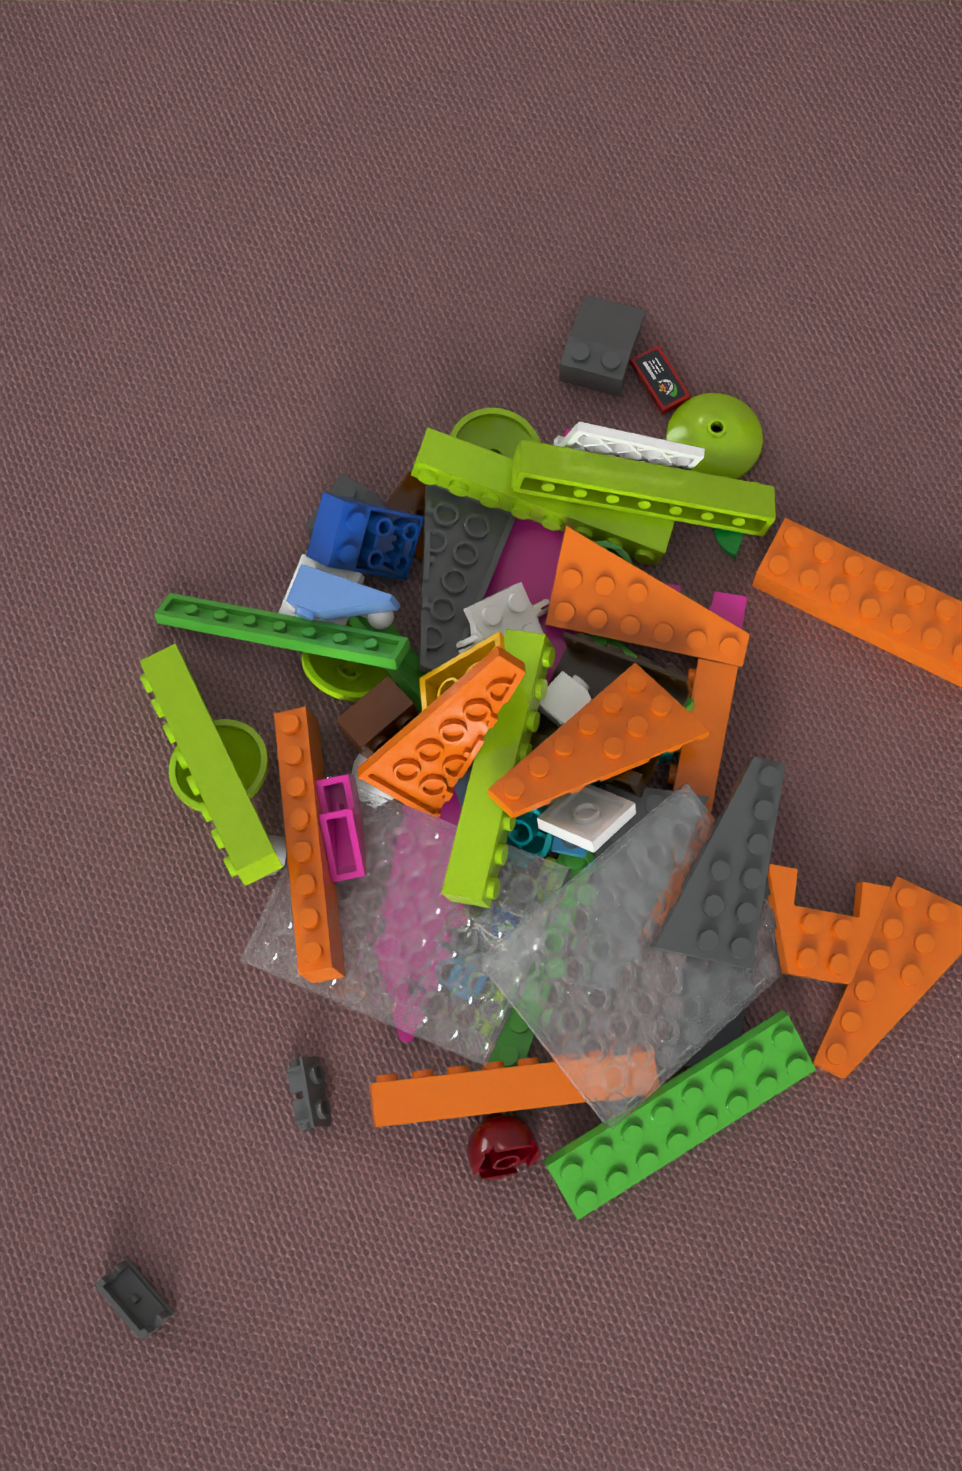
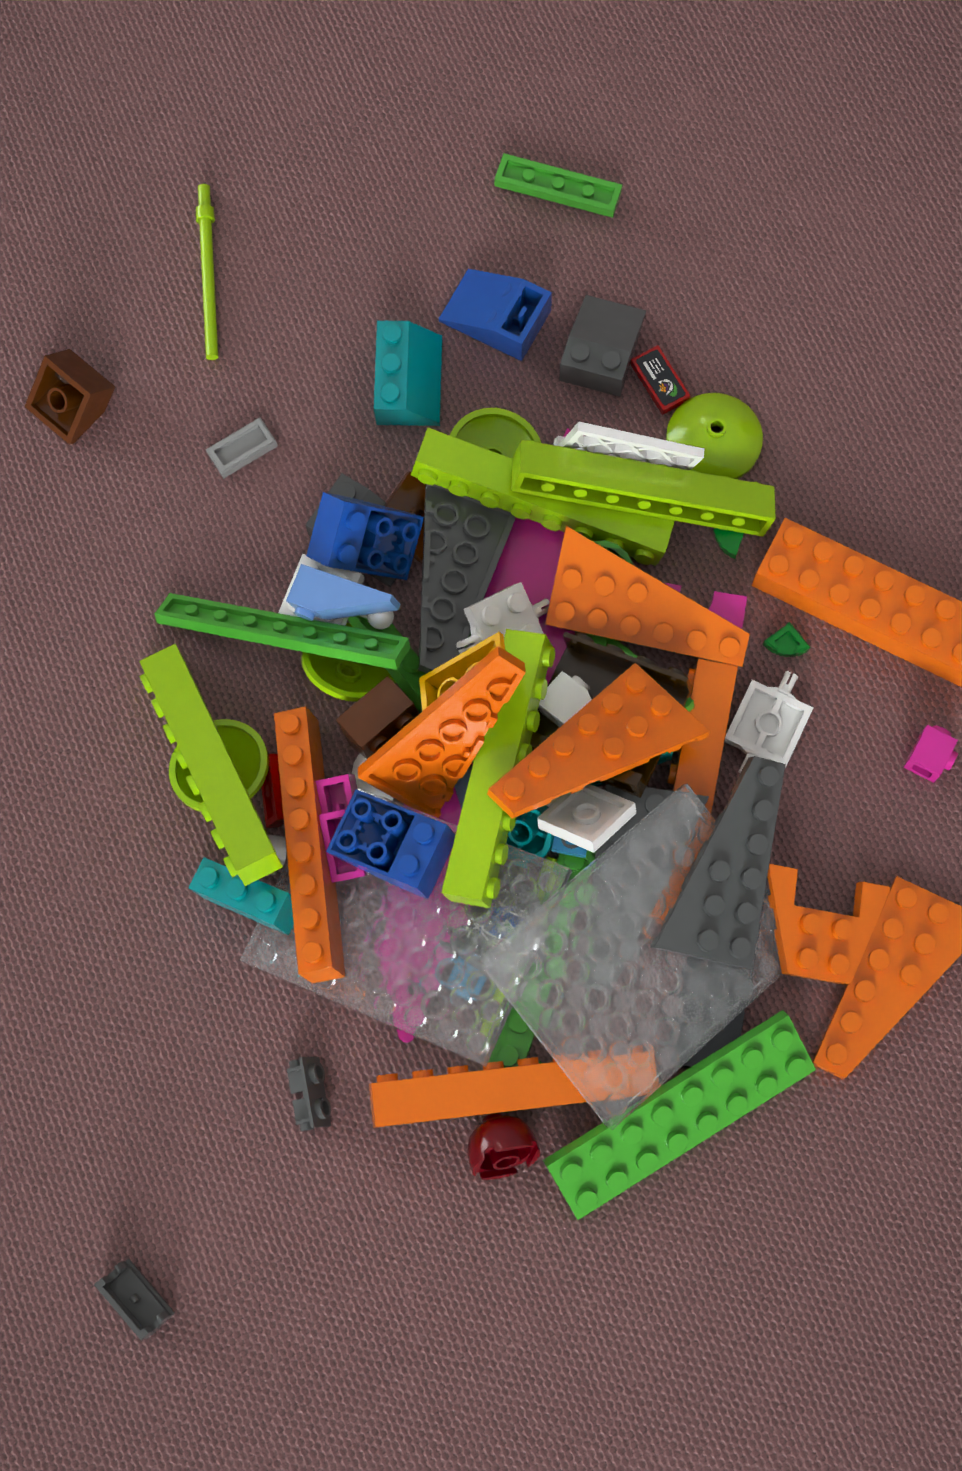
(68, 395): none -> reddish brown slope
(205, 218): none -> lime bar
(241, 447): none -> light grey tile
(255, 901): none -> teal brick
(272, 795): none -> red plate
(392, 843): none -> blue slope
(407, 375): none -> teal slope
(498, 311): none -> blue slope
(558, 185): none -> bright green plate
(769, 721): none -> white plate
(786, 642): none -> green tile
(932, 753): none -> dark pink brick

